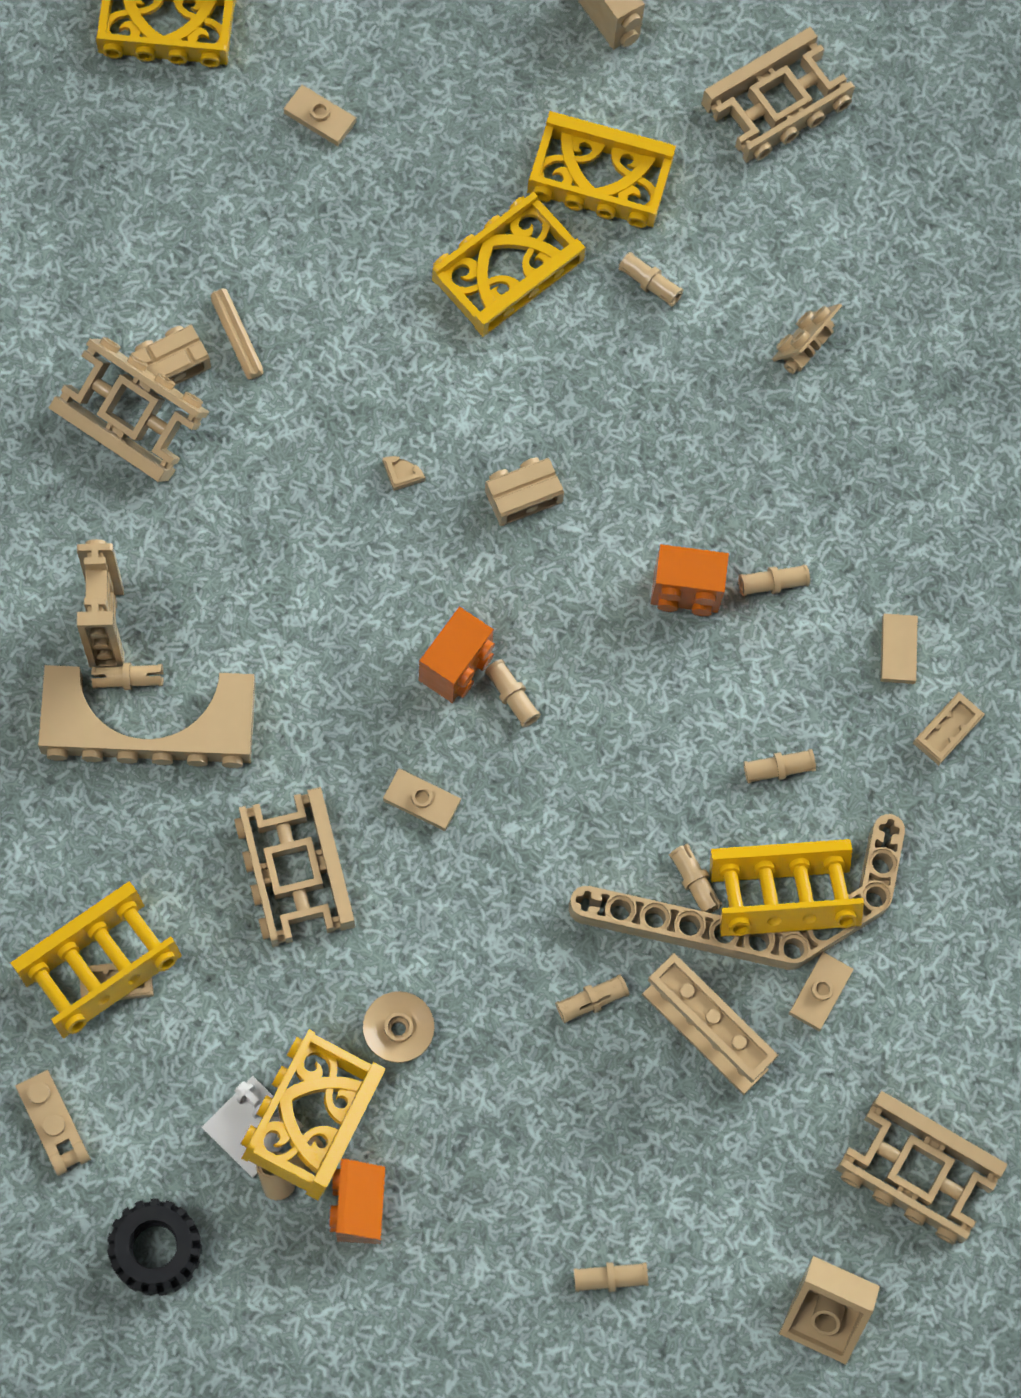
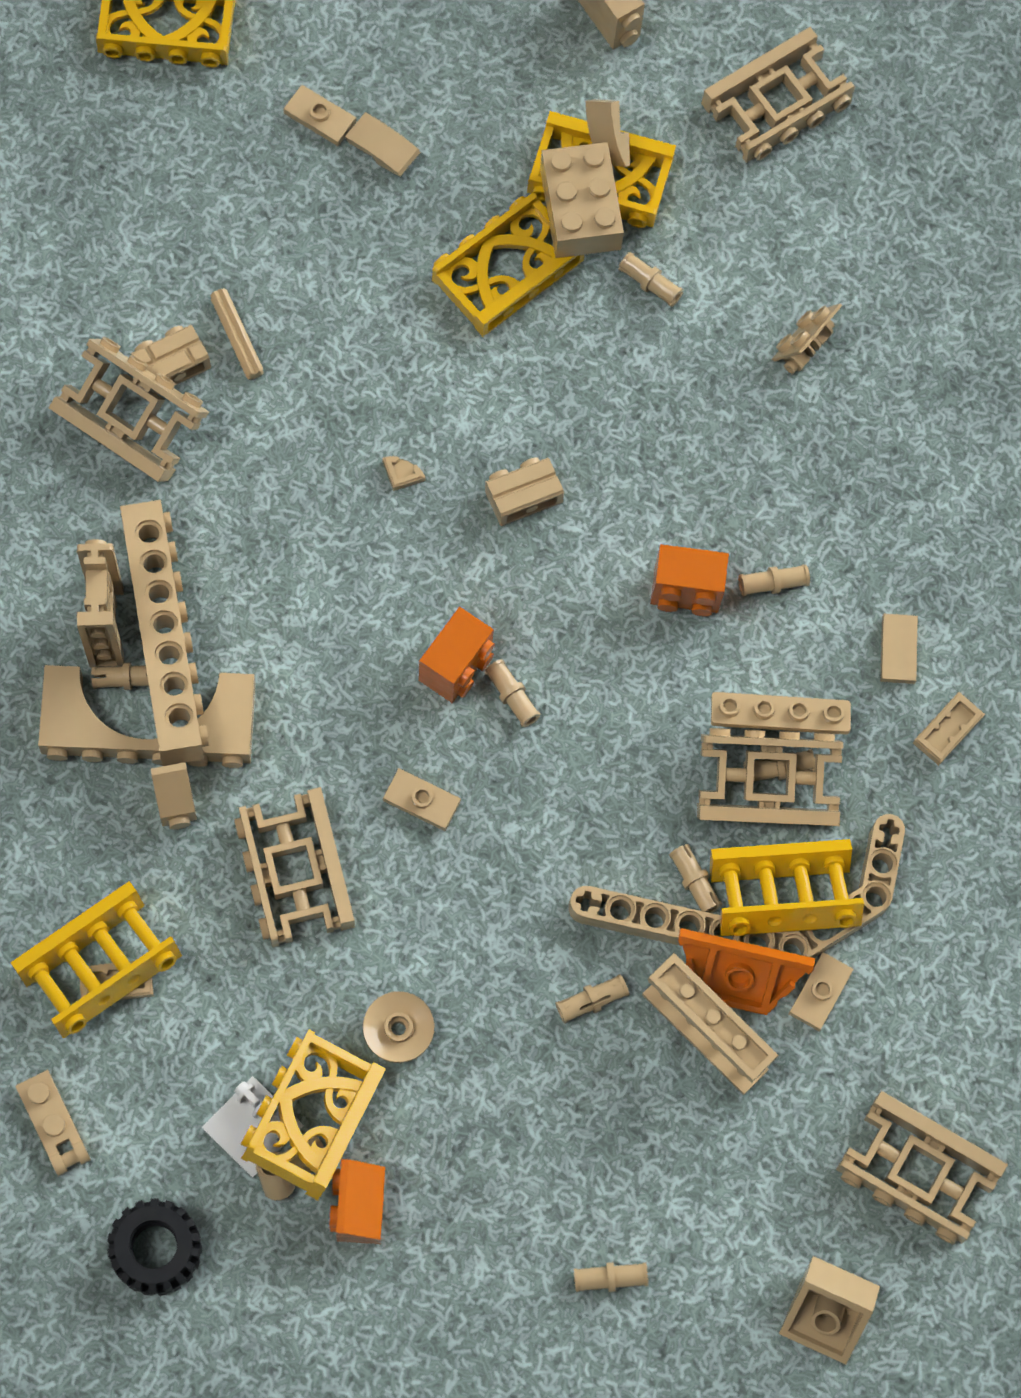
(174, 795): none -> tan slope
(175, 743): none -> tan brick
(383, 144): none -> tan slope
(581, 200): none -> tan brick
(604, 126): none -> tan slope
(741, 972): none -> orange wing
(768, 805): none -> tan fence
(780, 713): none -> tan bracket

